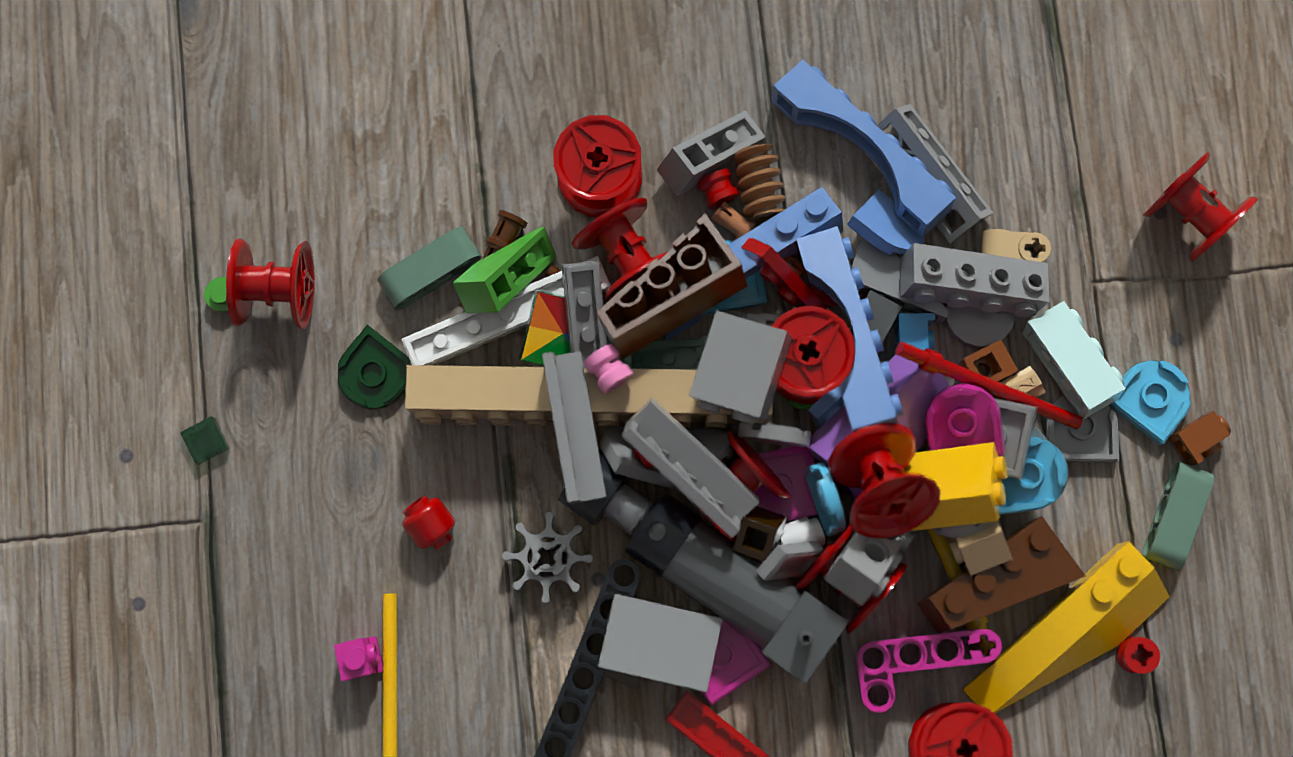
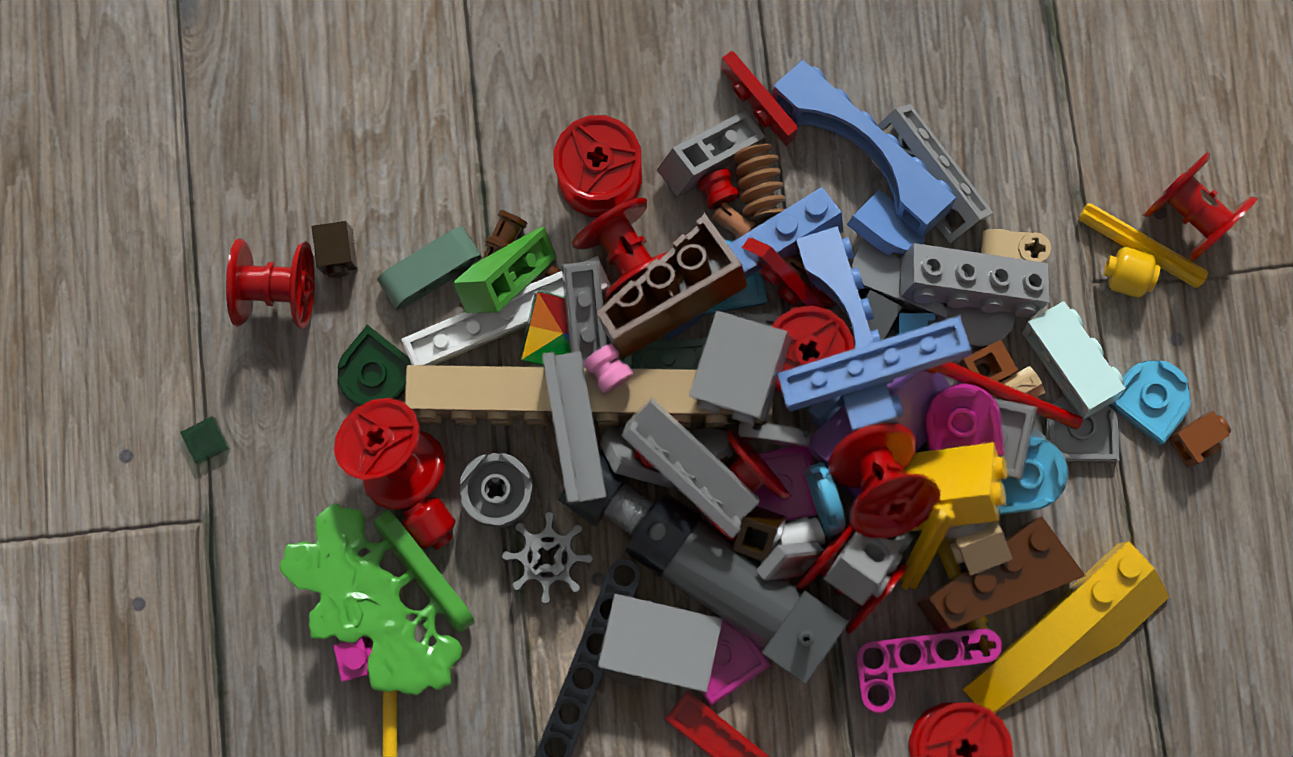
(216, 294): bright green plate -> none
(334, 248): none -> dark brown brick
(365, 599): none -> bright green plant
(389, 453): none -> red piece
(476, 490): none -> light grey brick
(766, 108): none -> red plate
(874, 364): none -> medium blue plate
(927, 545): none -> yellow axle
(1130, 656): red wheel -> none
(1132, 238): none -> yellow axle
(1132, 272): none -> yellow head
(1178, 515): sand green beam -> none

